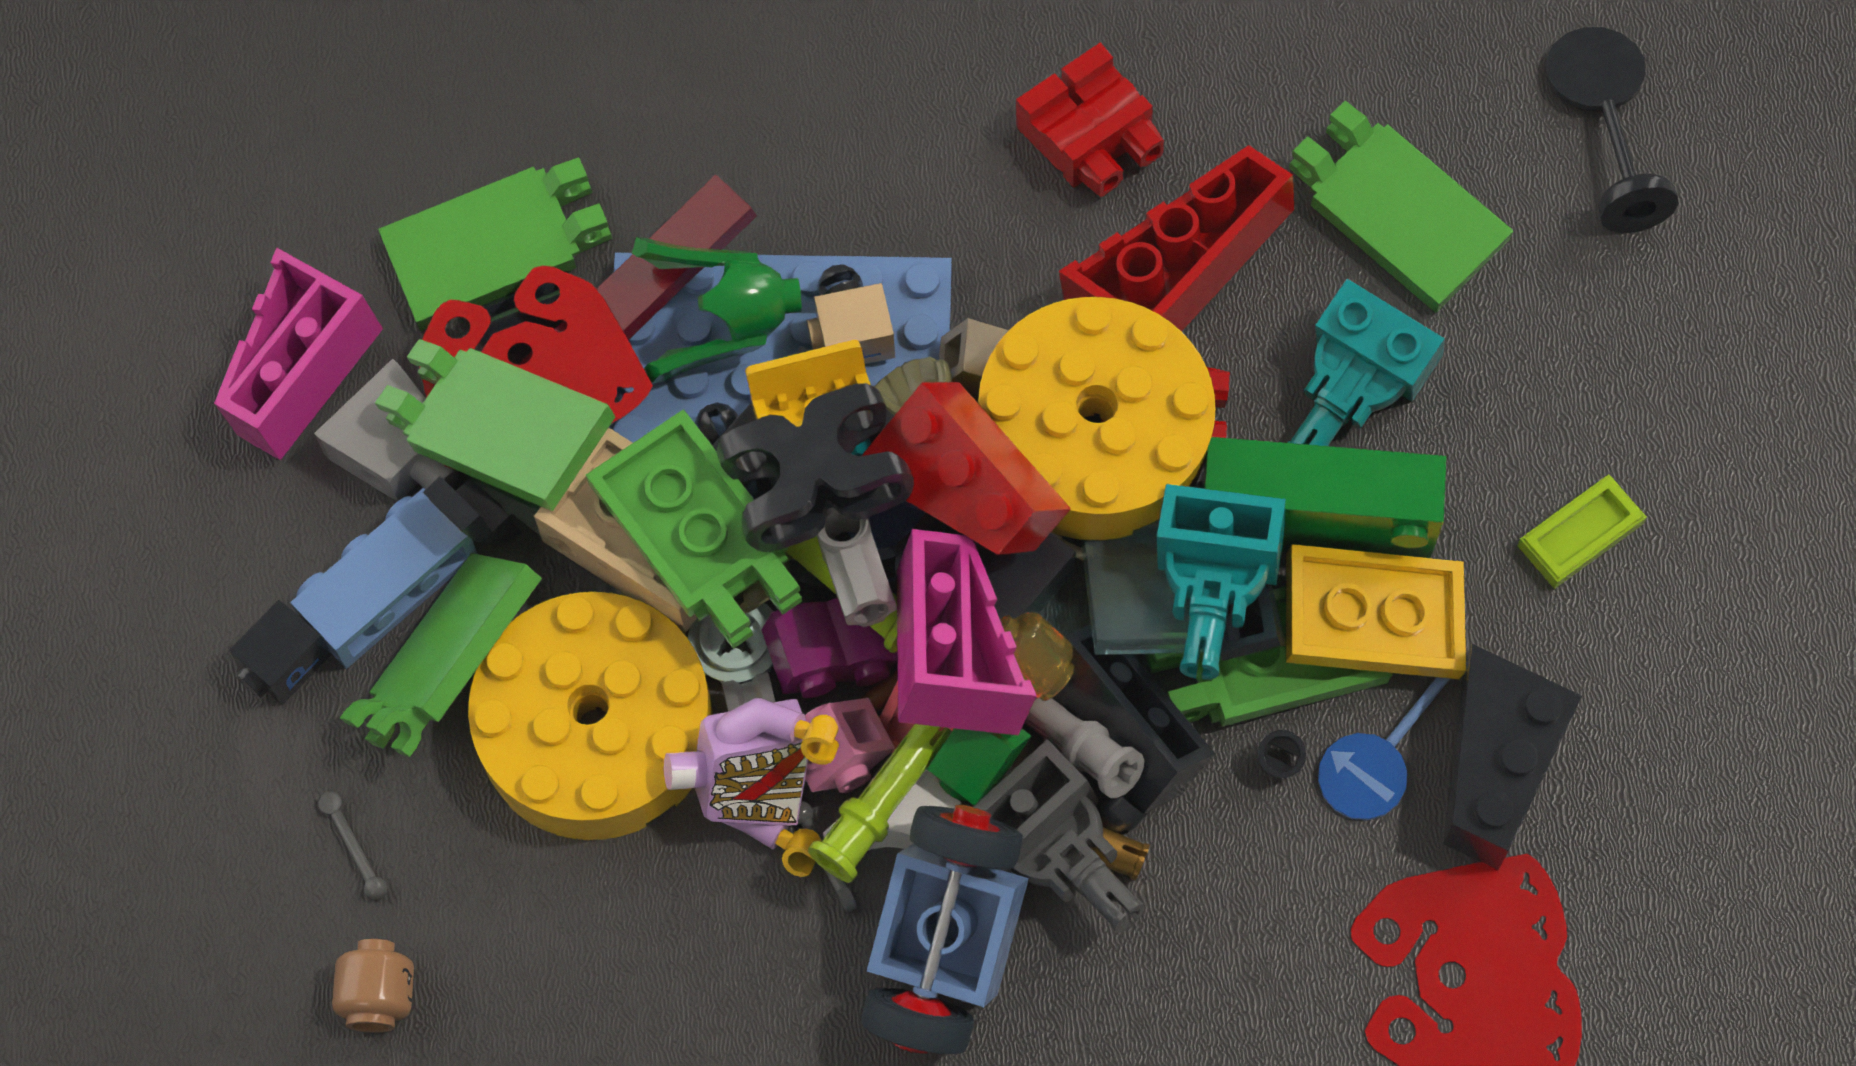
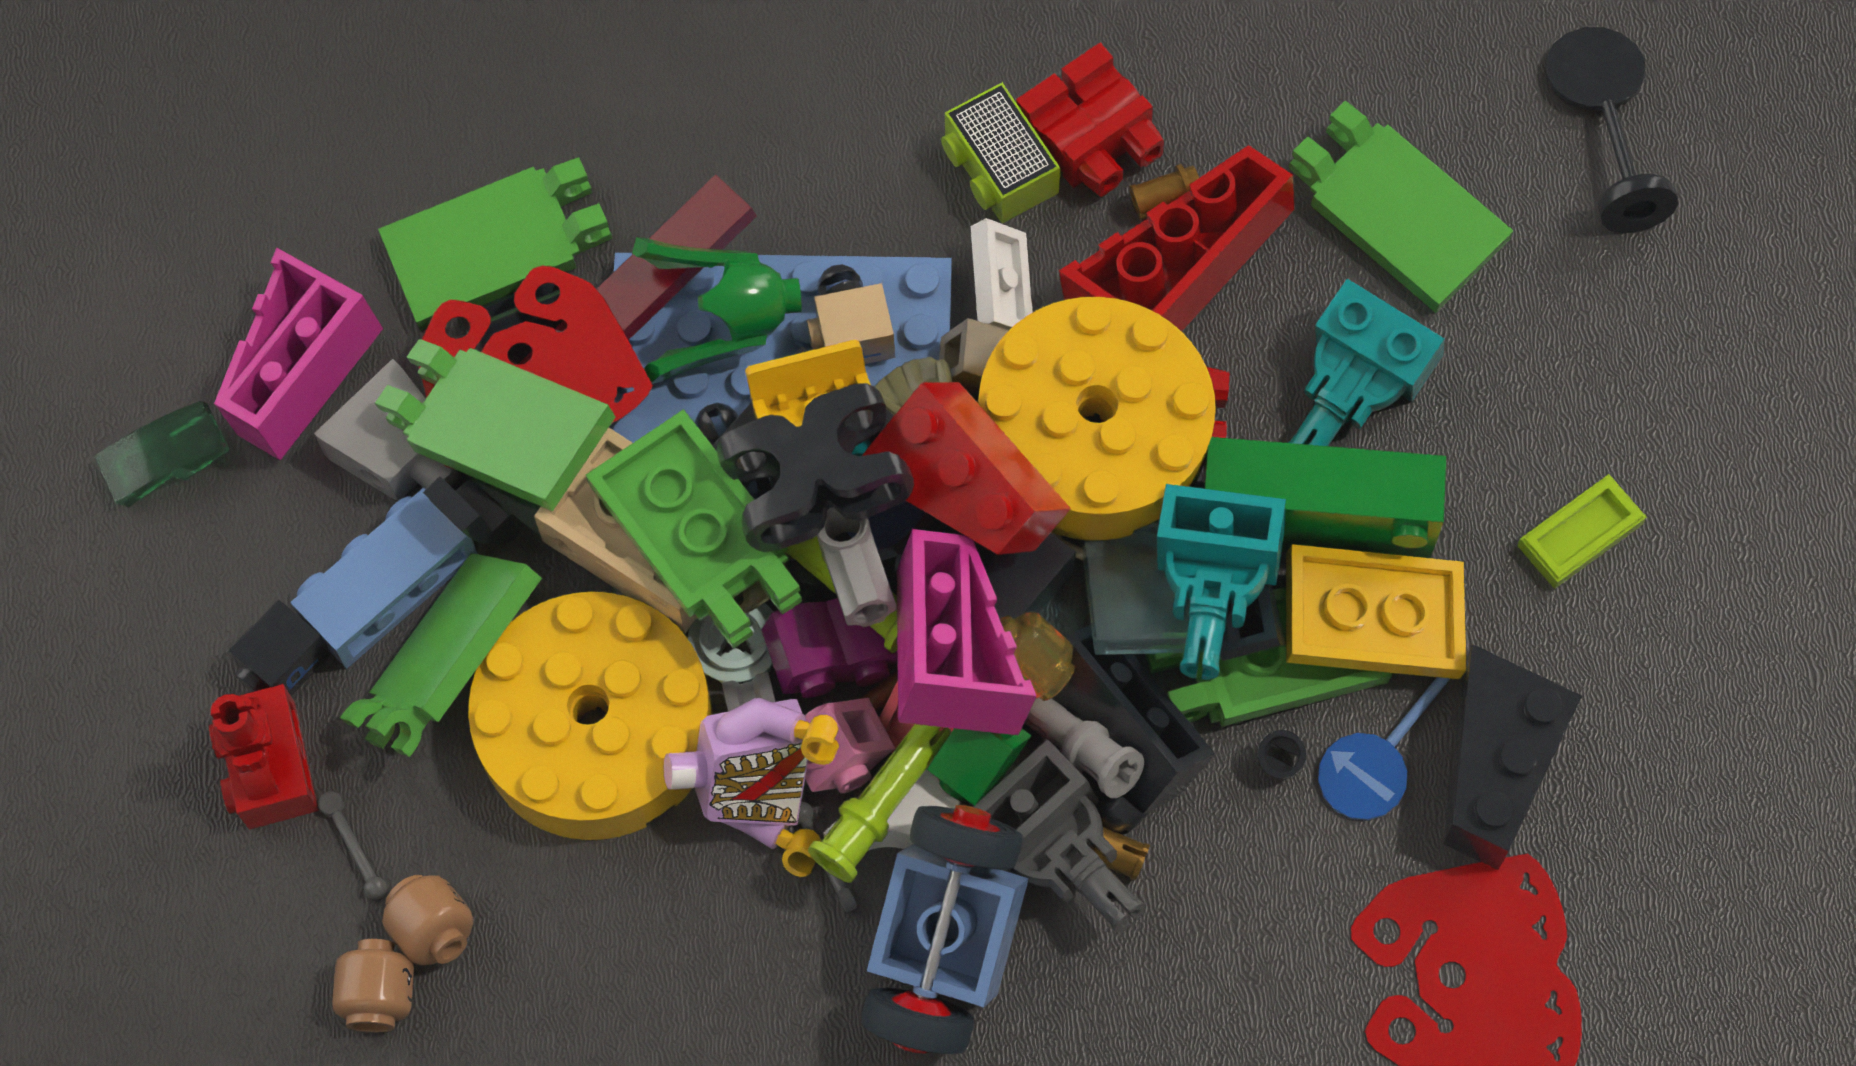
(162, 449): none -> clear green slope
(263, 757): none -> red brick
(427, 917): none -> medium nougat head
(1000, 153): none -> brick
(1000, 274): none -> white plate
(1164, 188): none -> pearl gold pin

